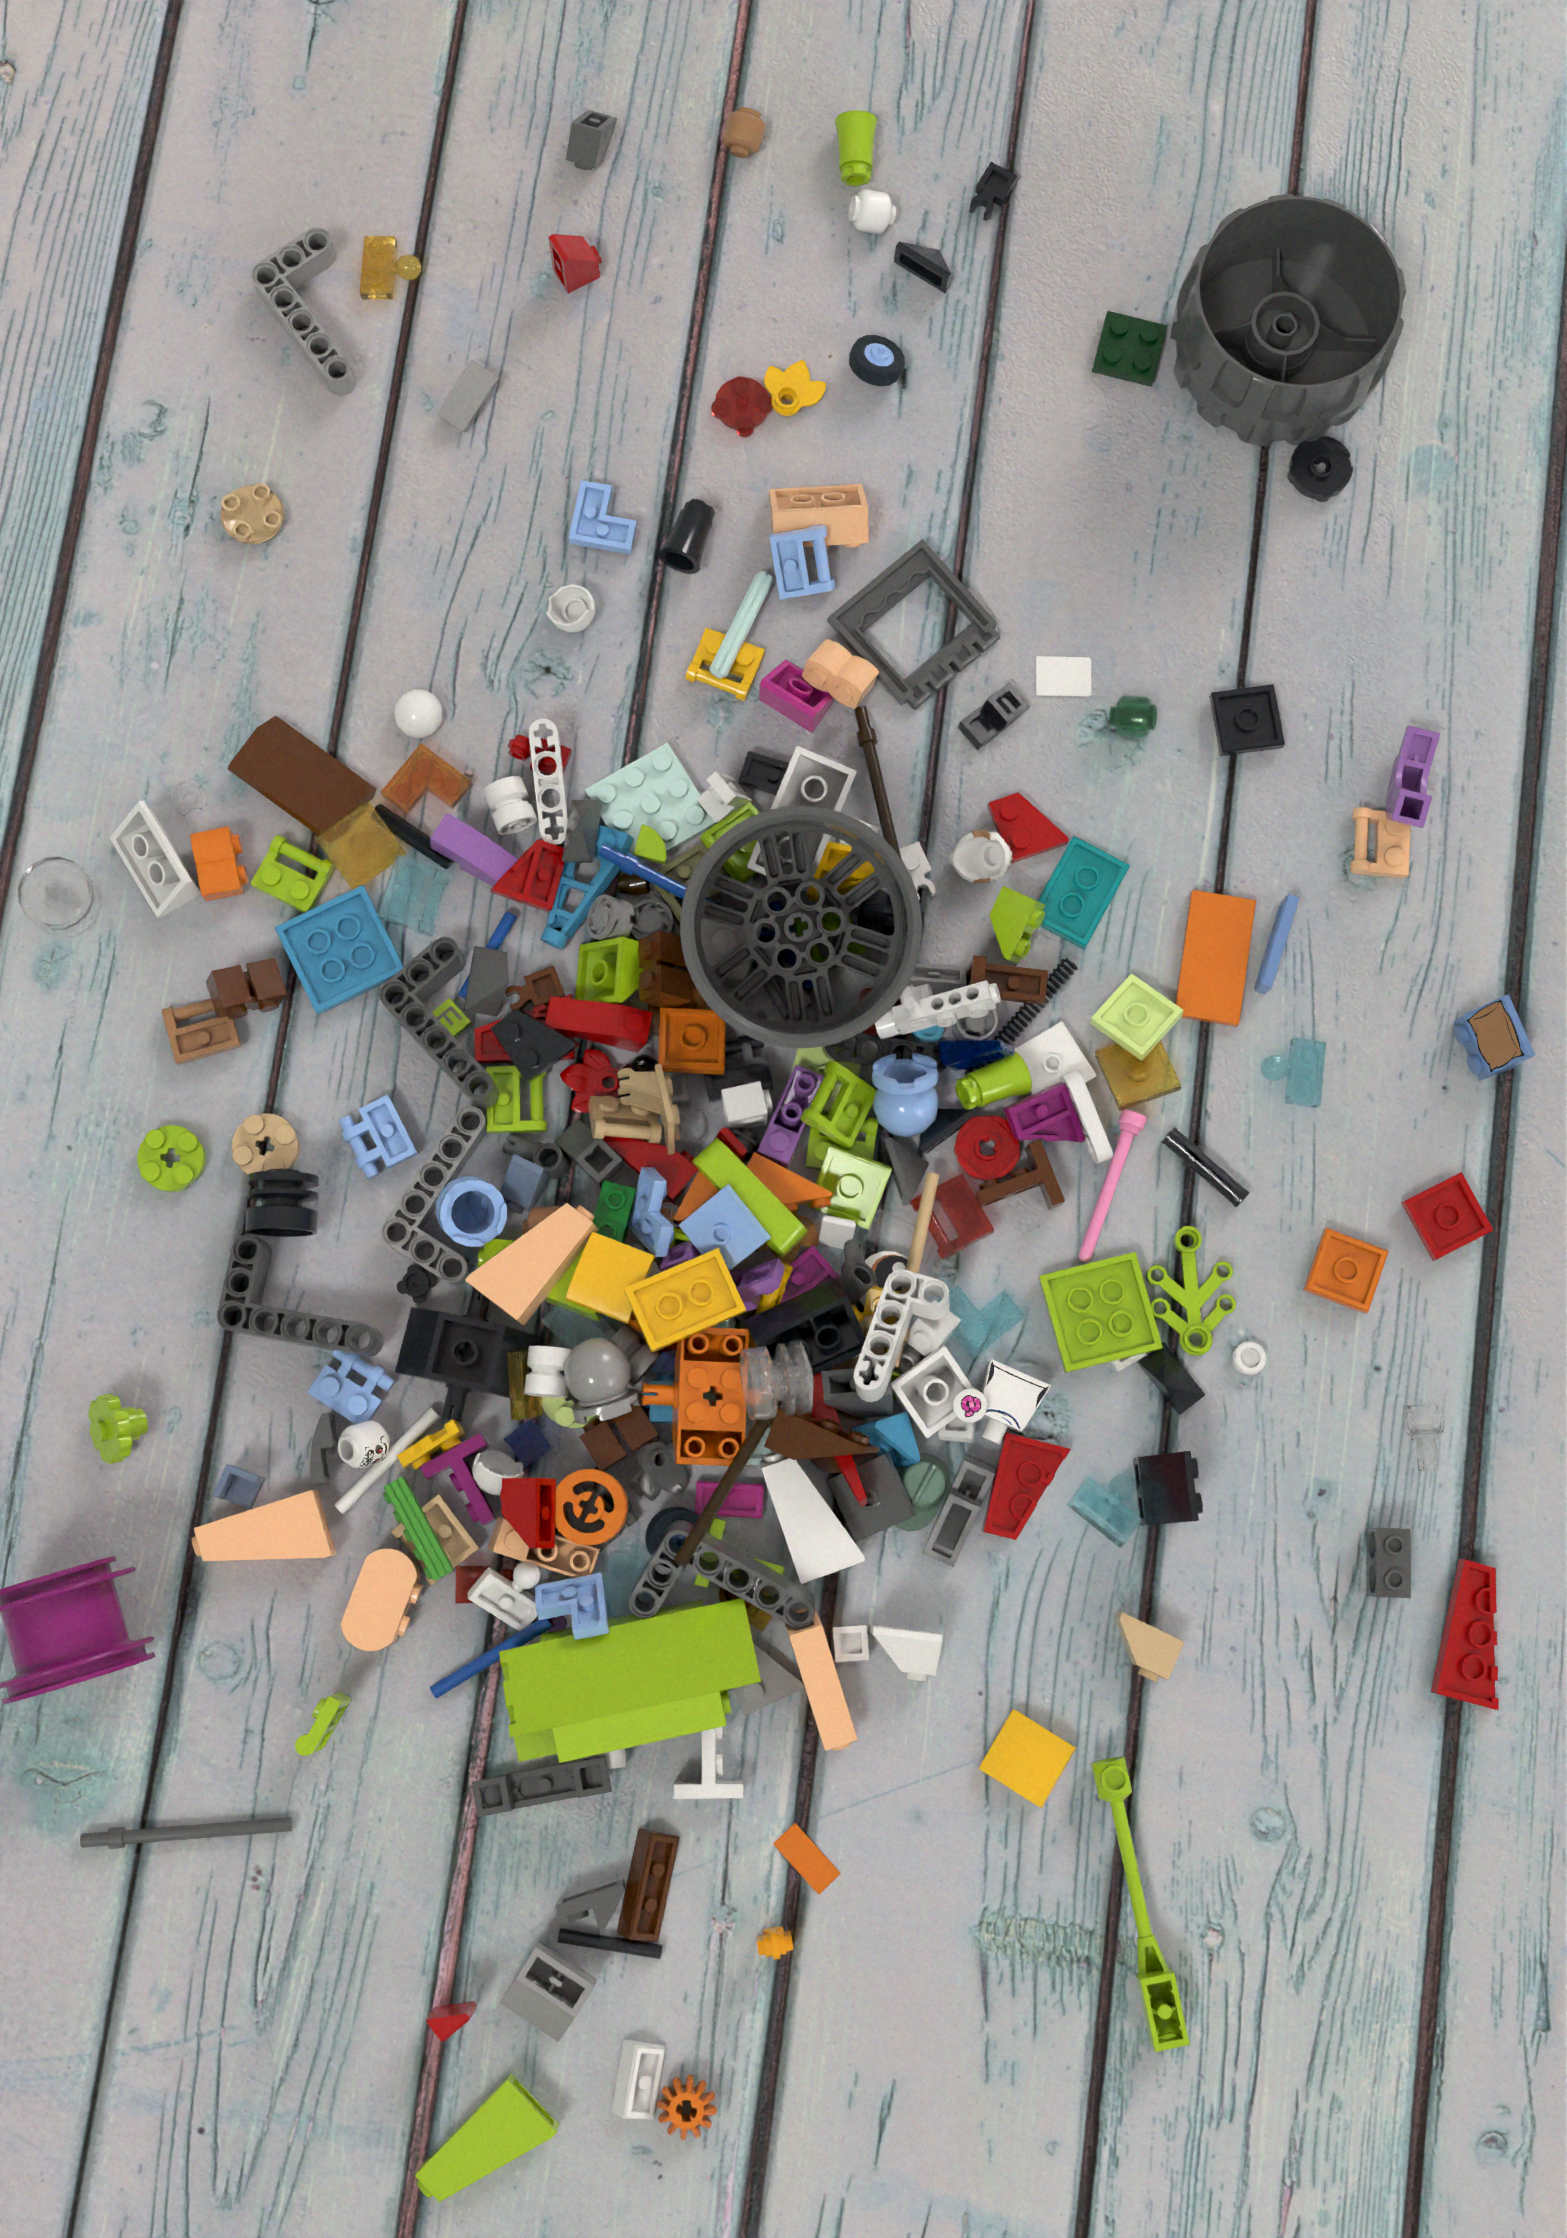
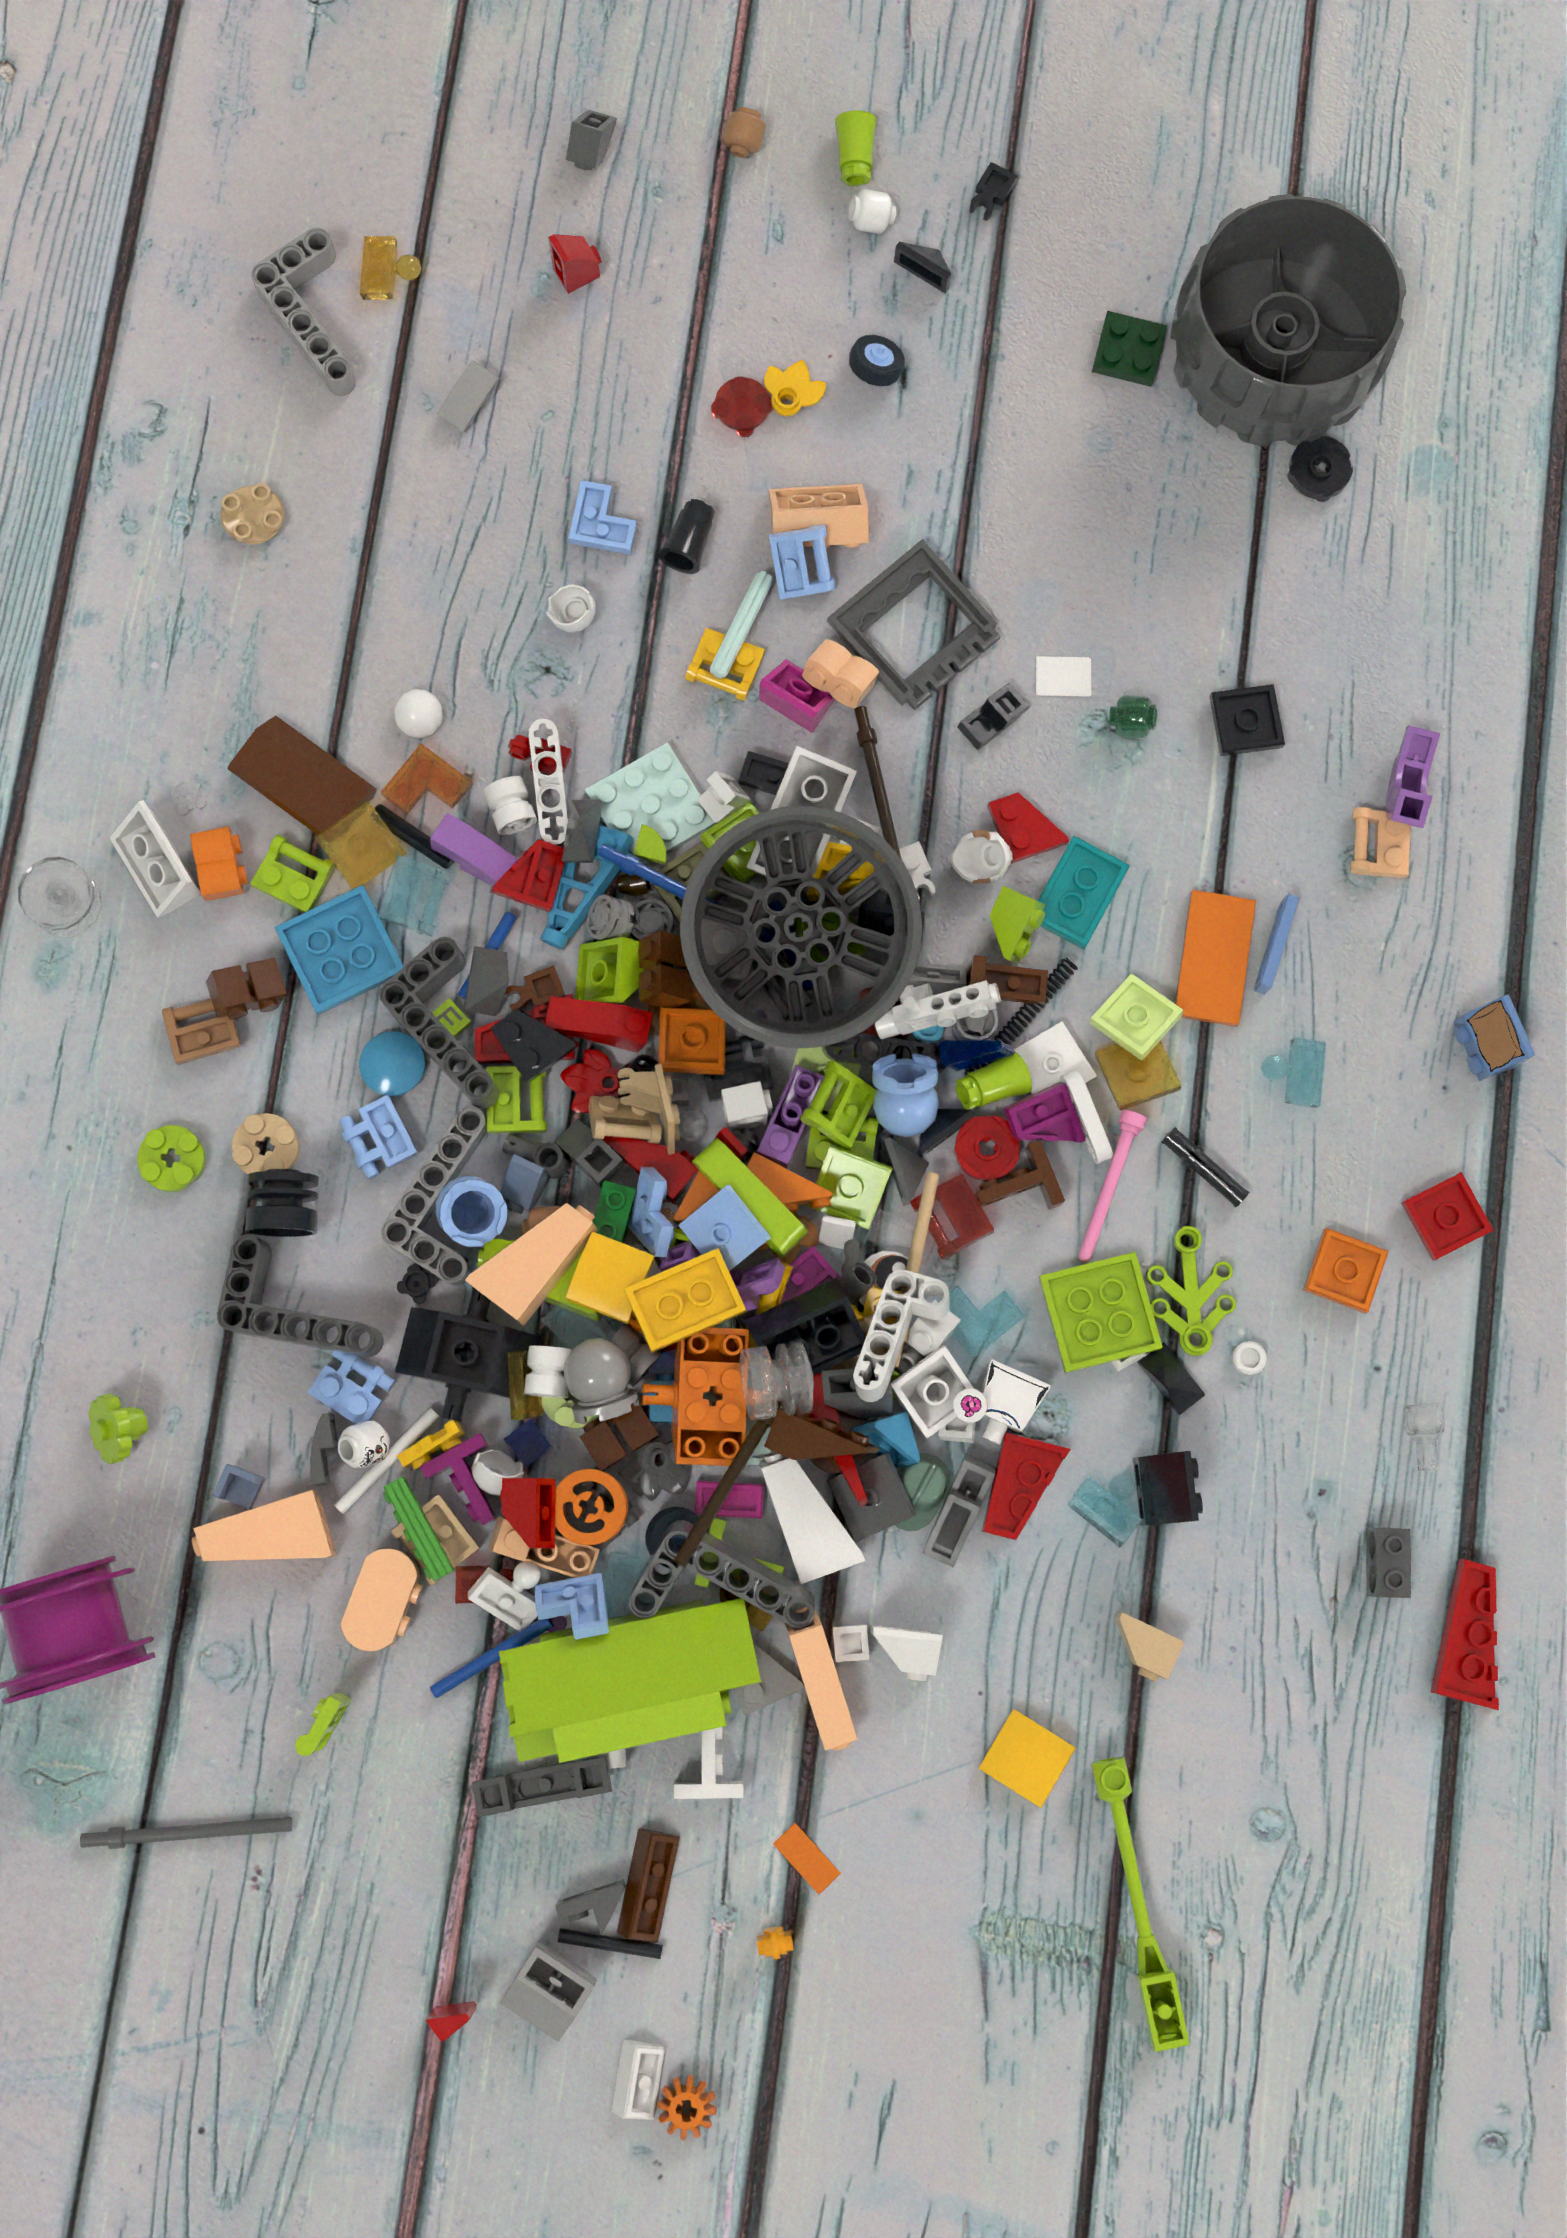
(392, 1063): none -> dark azure dish
(491, 2136): lime slope -> none

